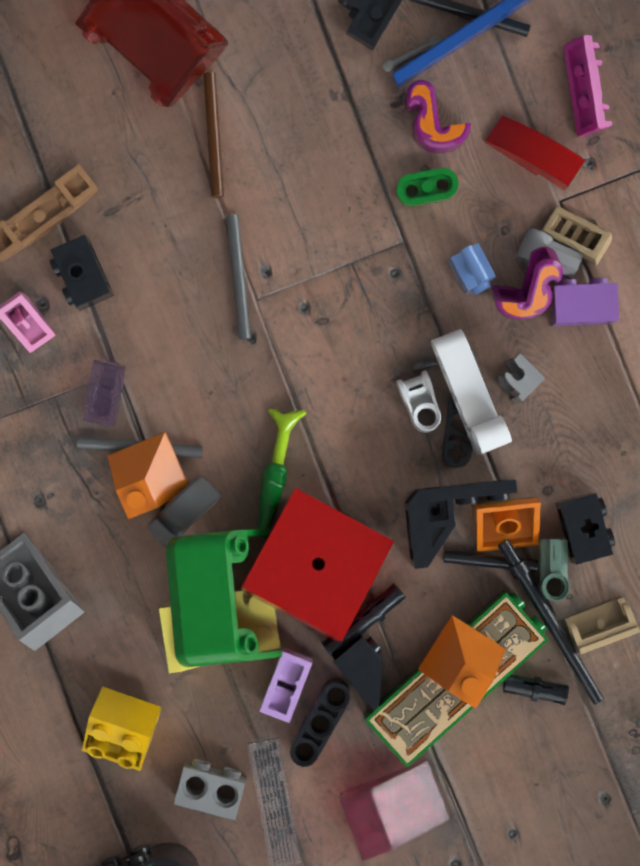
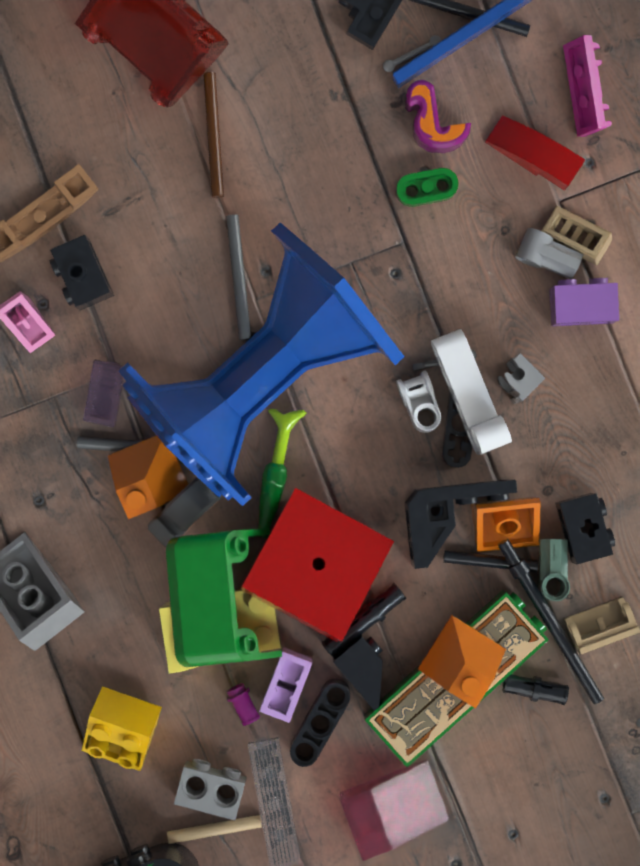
(214, 829): none -> tan bar
(243, 704): none -> magenta pin
(309, 325): none -> blue panel
(472, 269): medium blue brick -> none
(535, 292): magenta animal -> none

